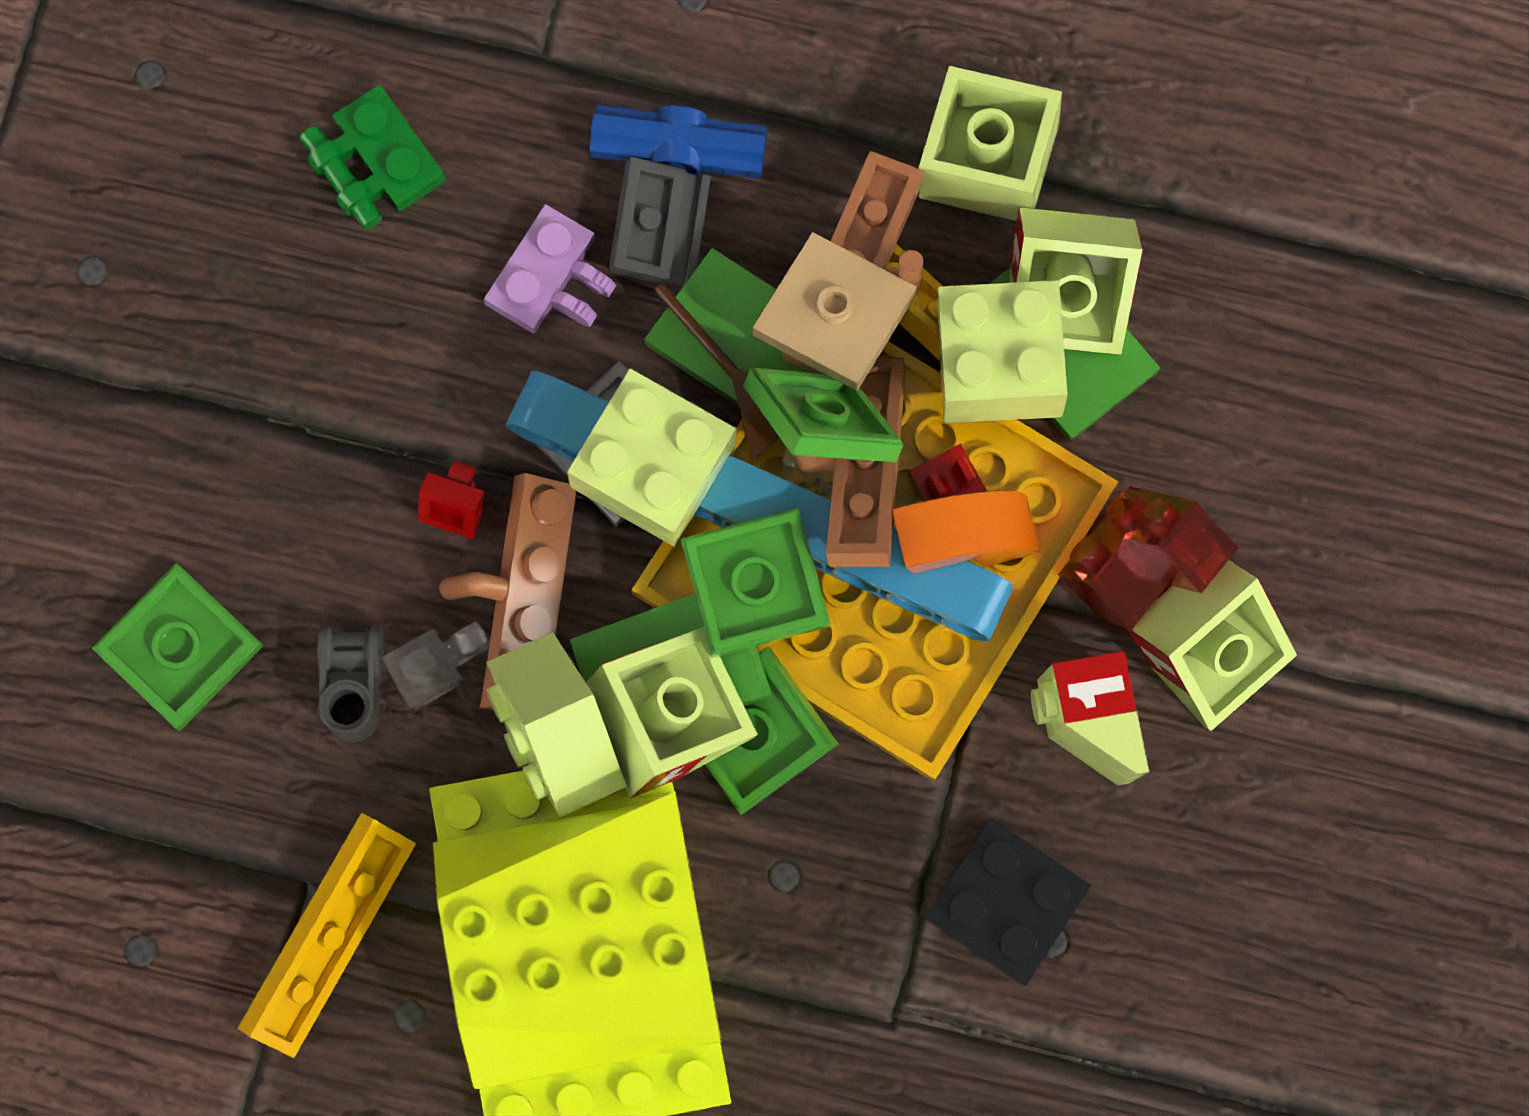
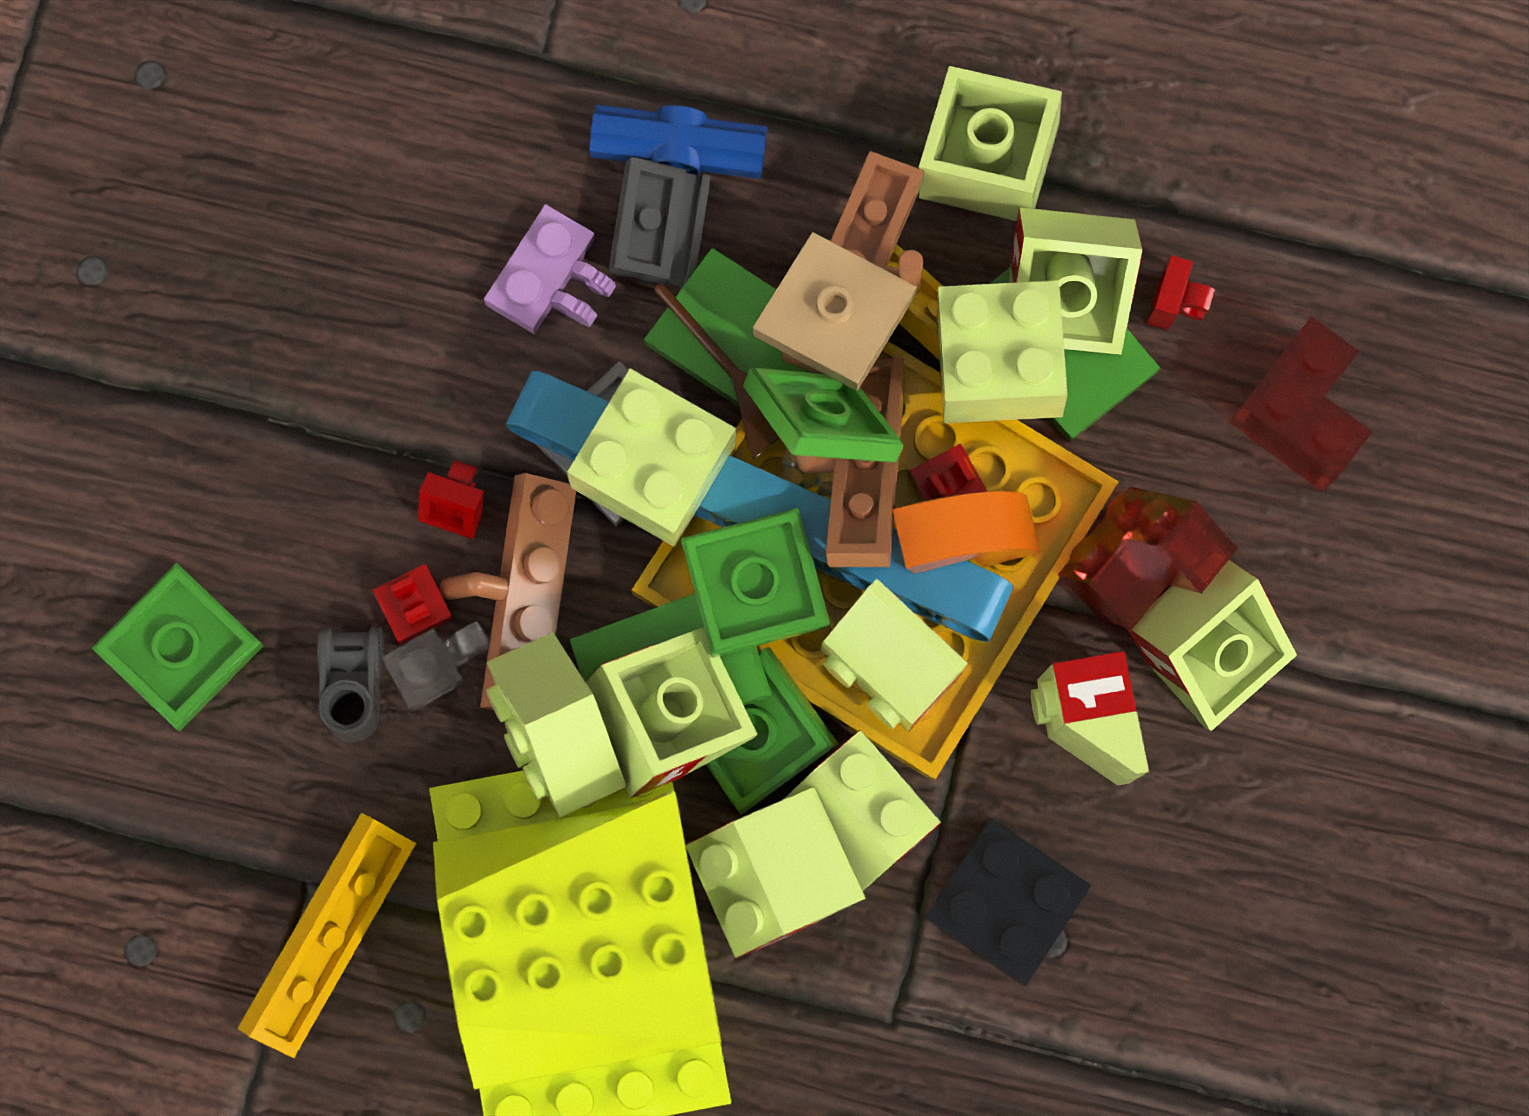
(388, 149): green plate -> none
(412, 604): none -> red tile
(774, 872): none -> yellowish green slope
(869, 807): none -> yellowish green slope
(891, 658): none -> yellowish green slope
(1178, 295): none -> red tile
(1294, 417): none -> clear red brick

